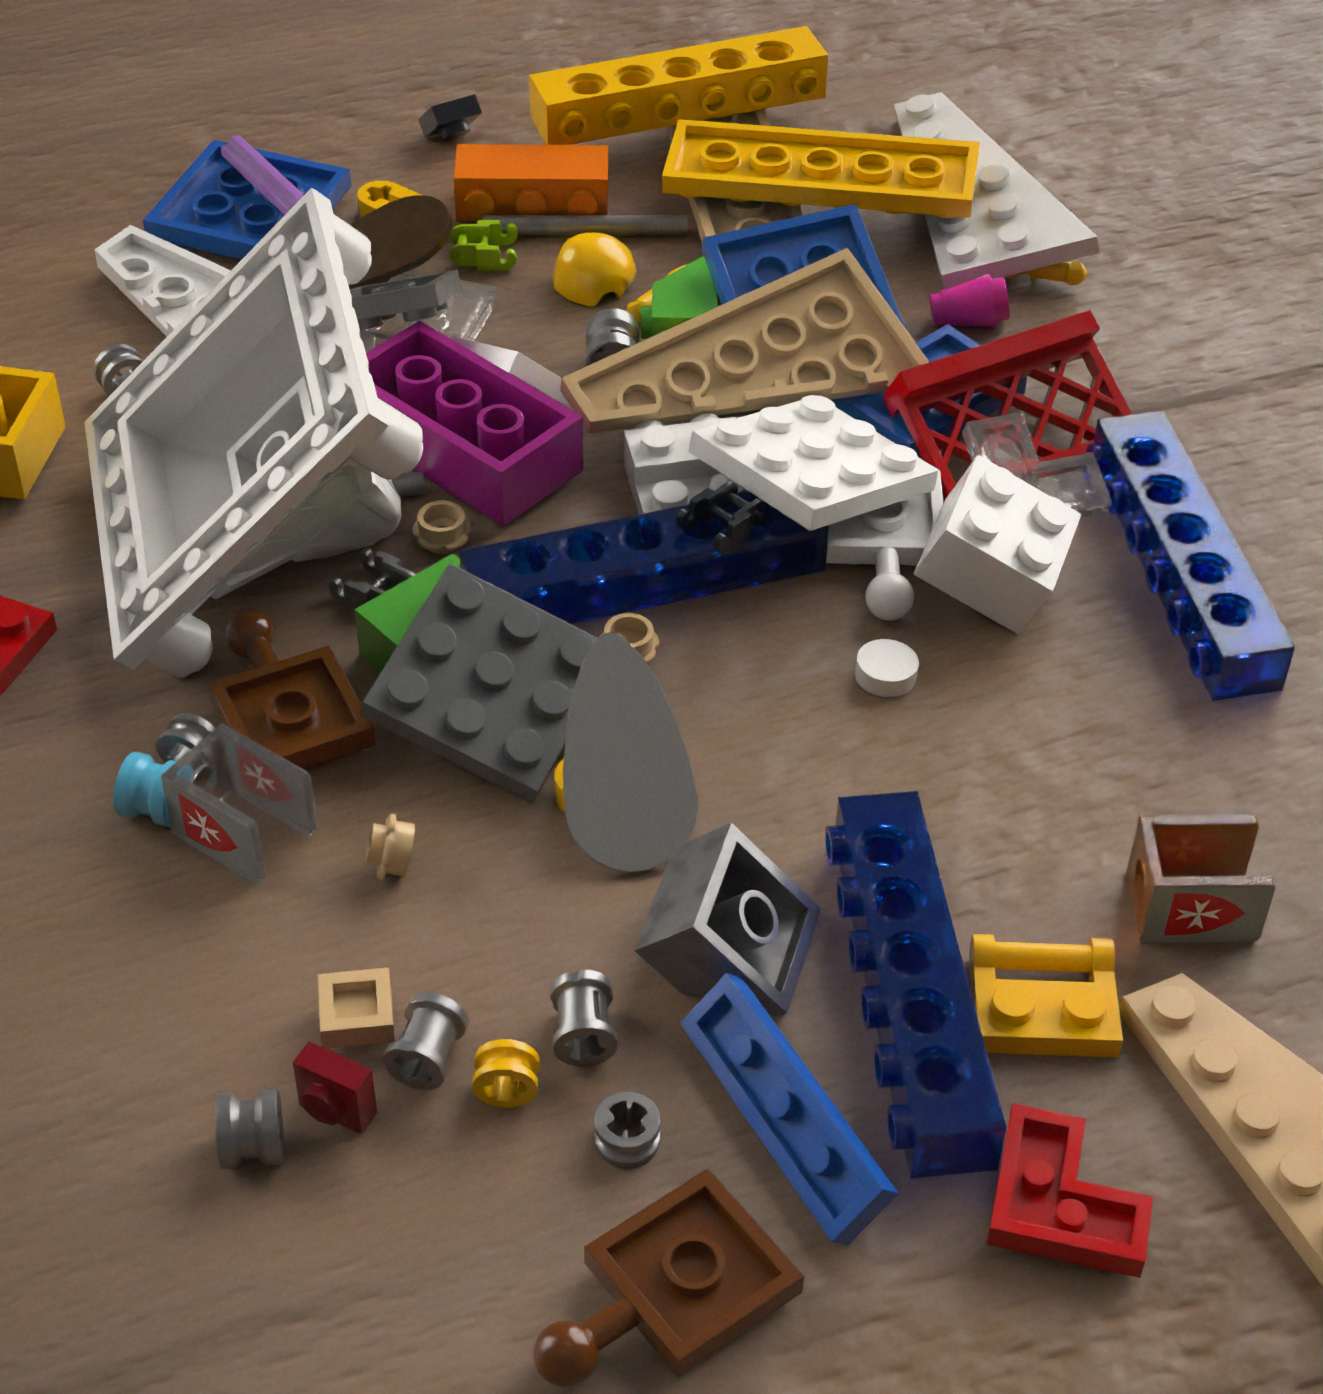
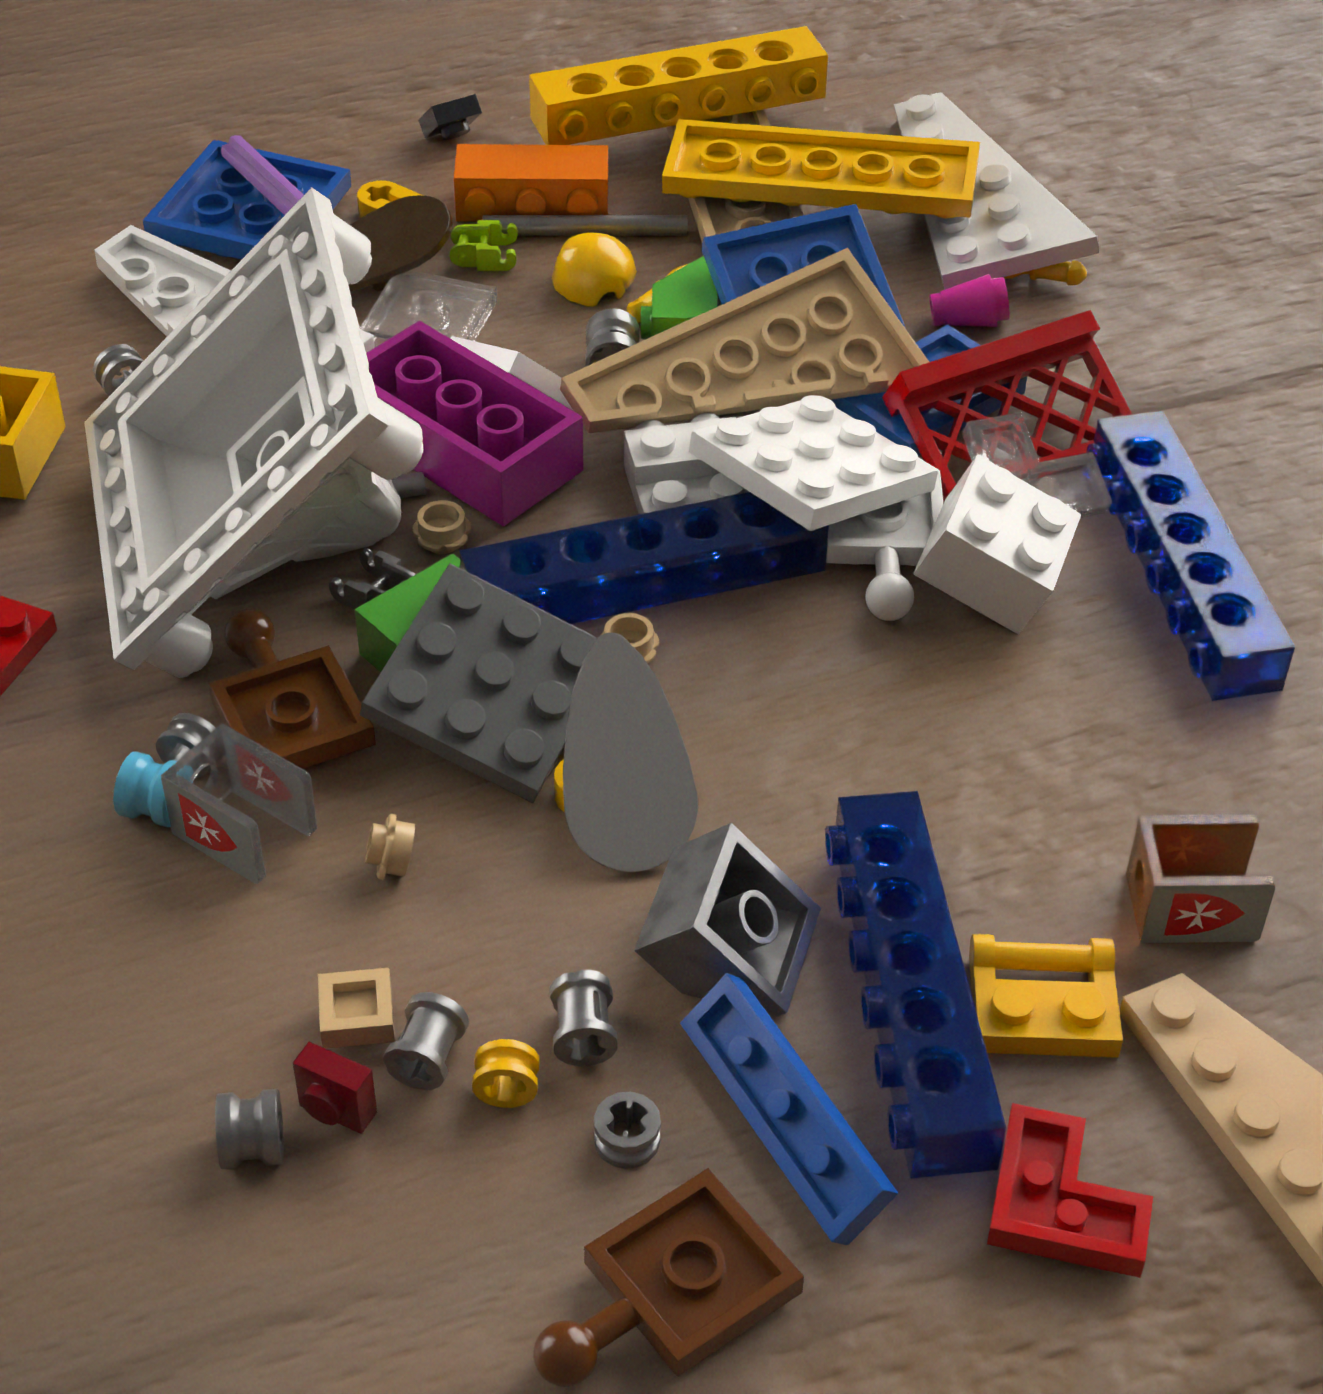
(413, 297): dark grey plate -> none
(712, 504): black piece -> none
(886, 668): white tile -> none

